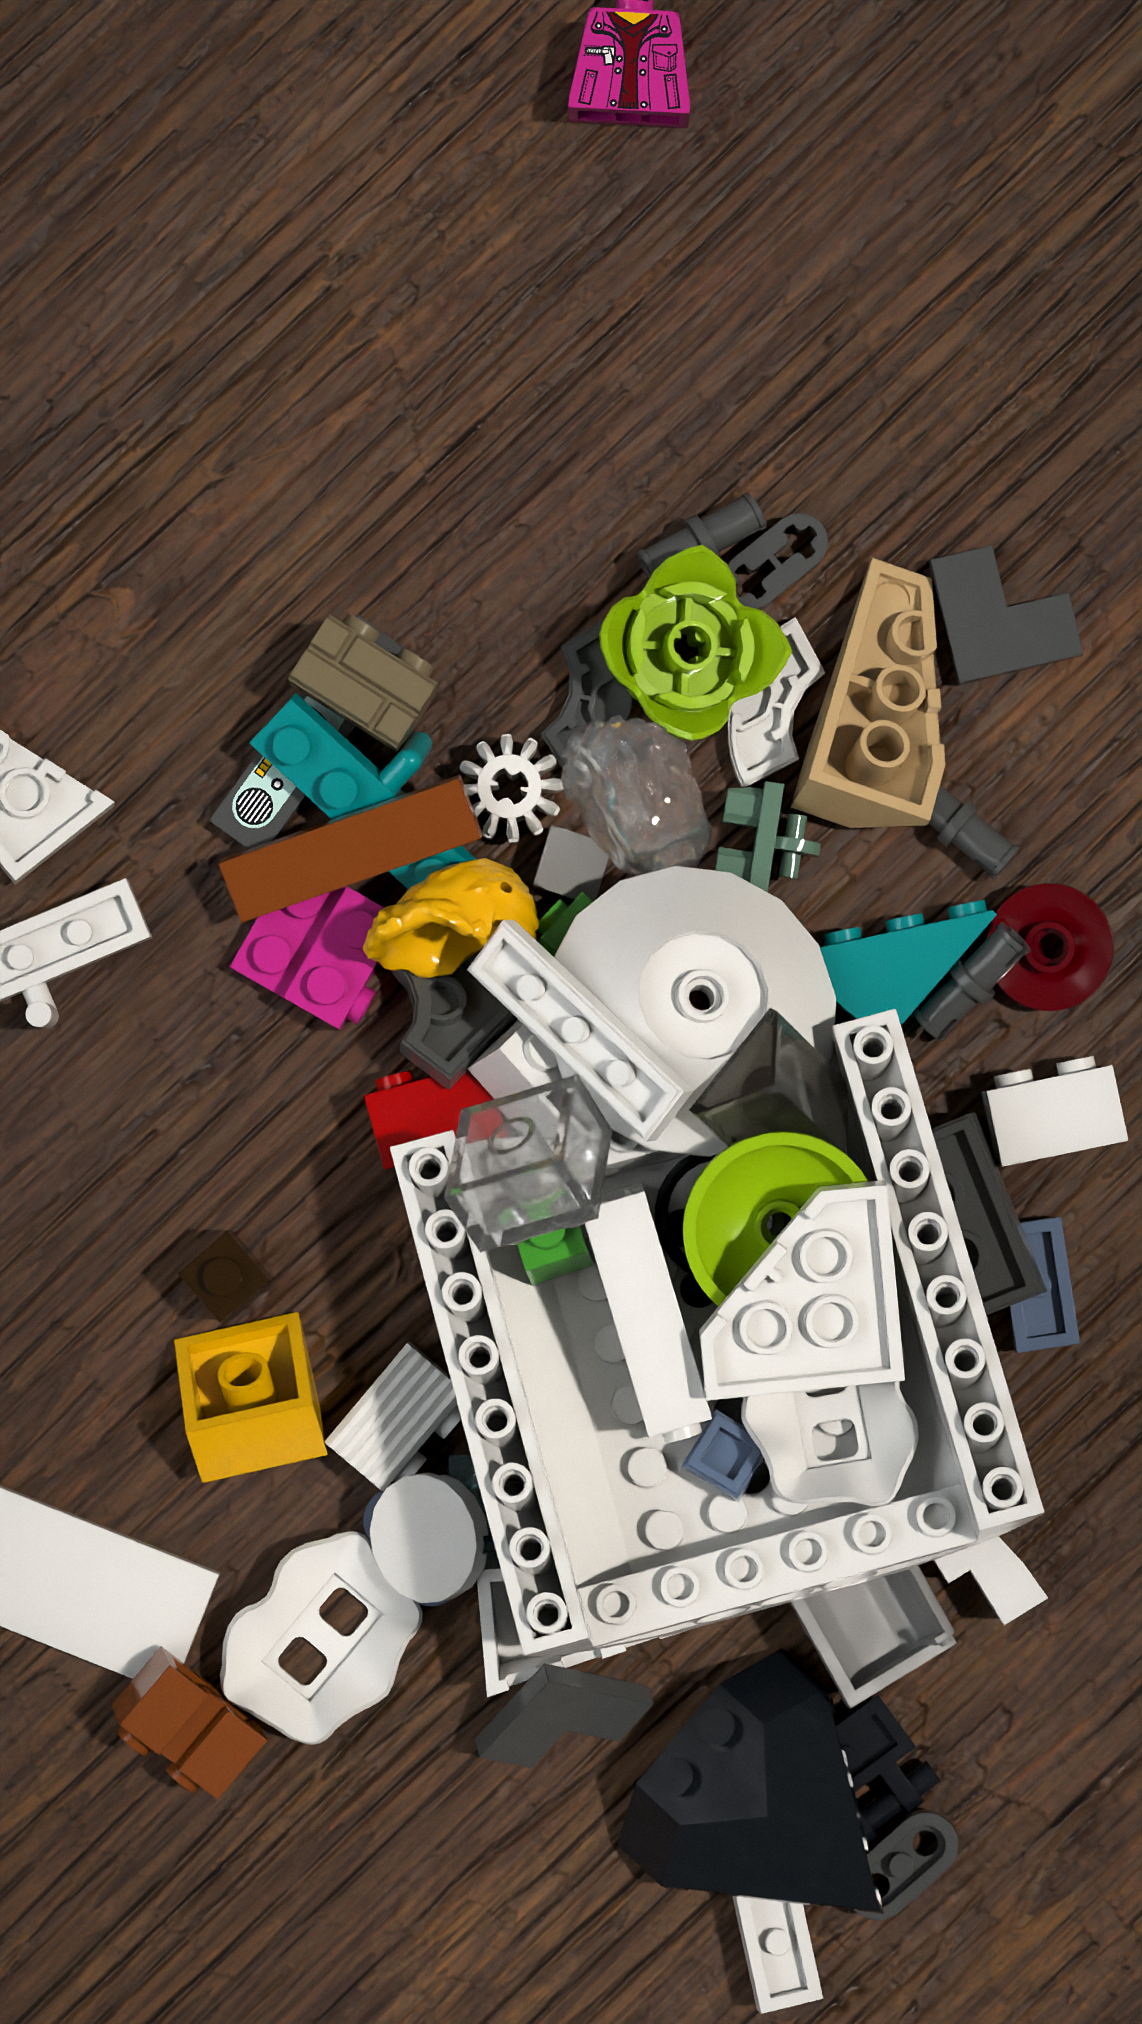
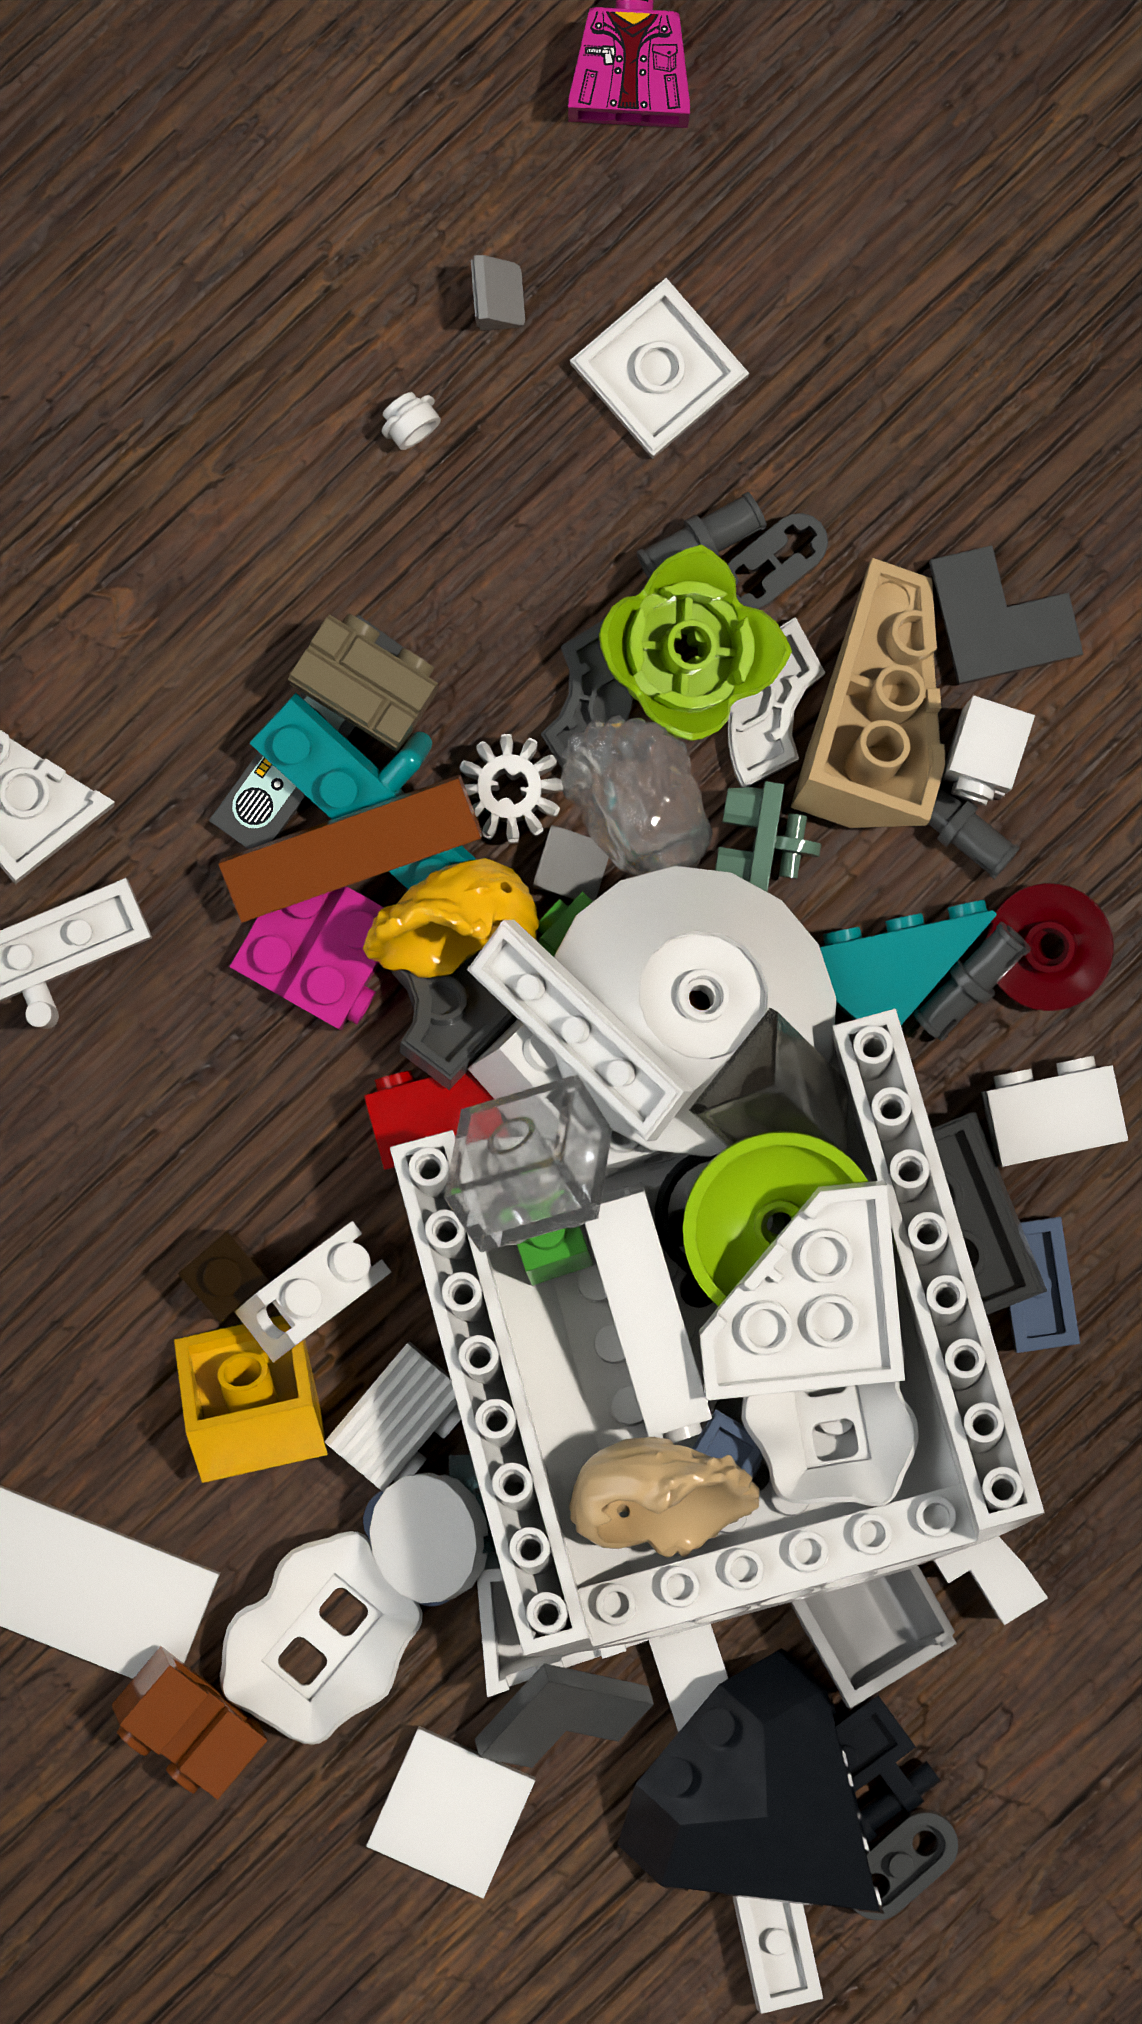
(312, 1291): none -> white brick
(410, 420): none -> white plate
(451, 1812): none -> white tile
(497, 293): none -> light grey slope
(659, 368): none -> white tile
(668, 1489): none -> tan piece
(688, 1669): none -> white tile
(986, 750): none -> white brick

